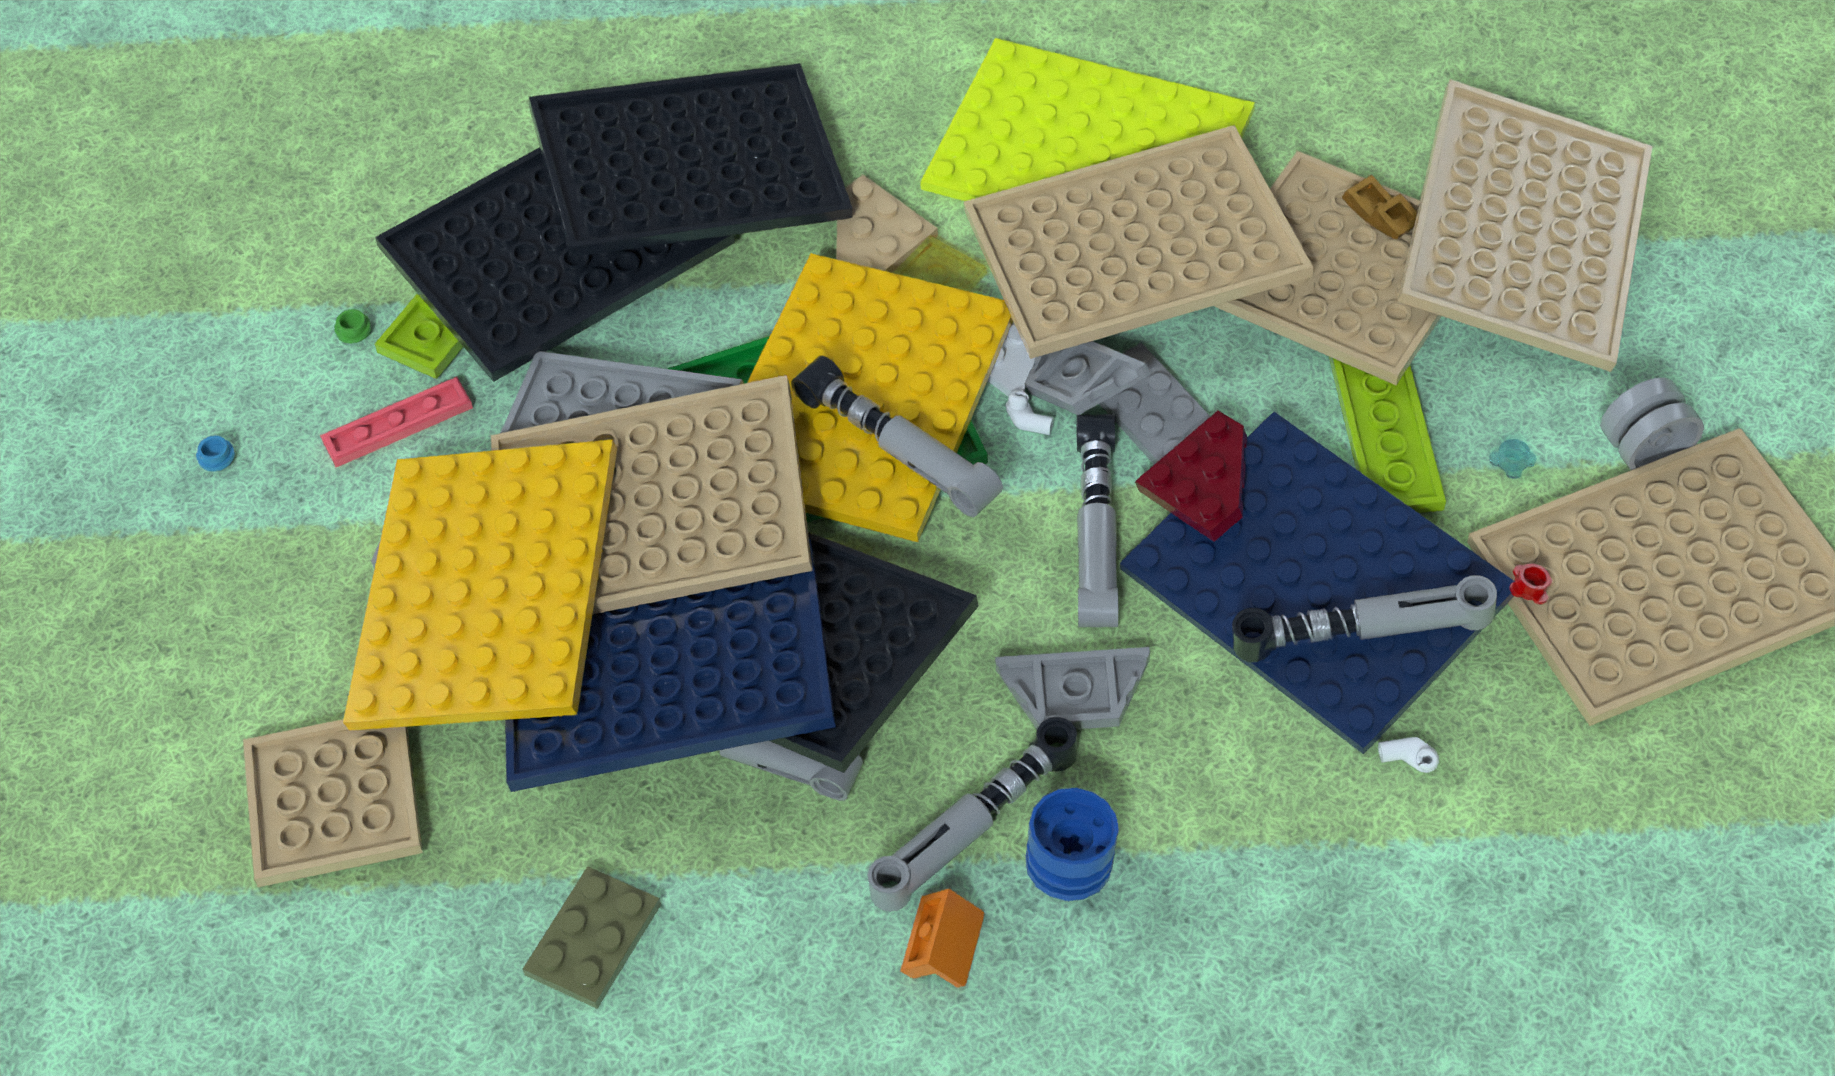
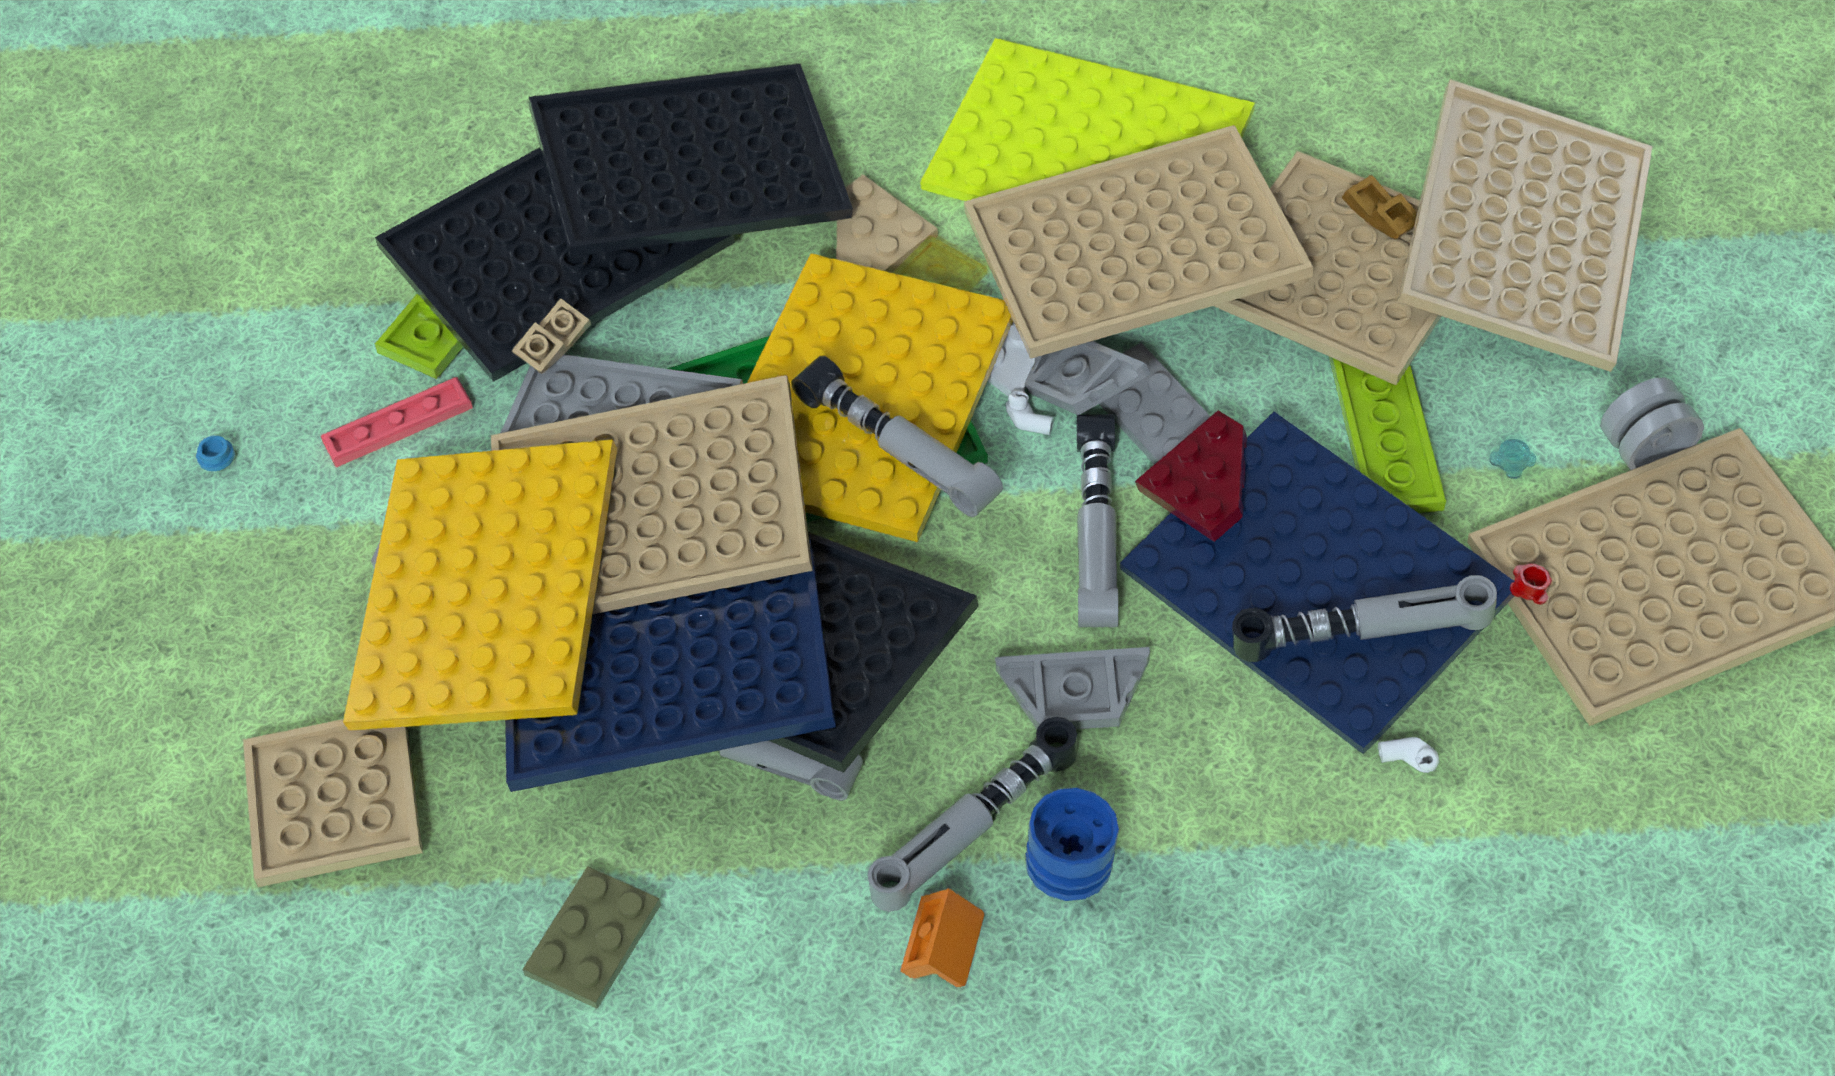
(352, 326): bright green plate -> none
(552, 337): none -> tan slope

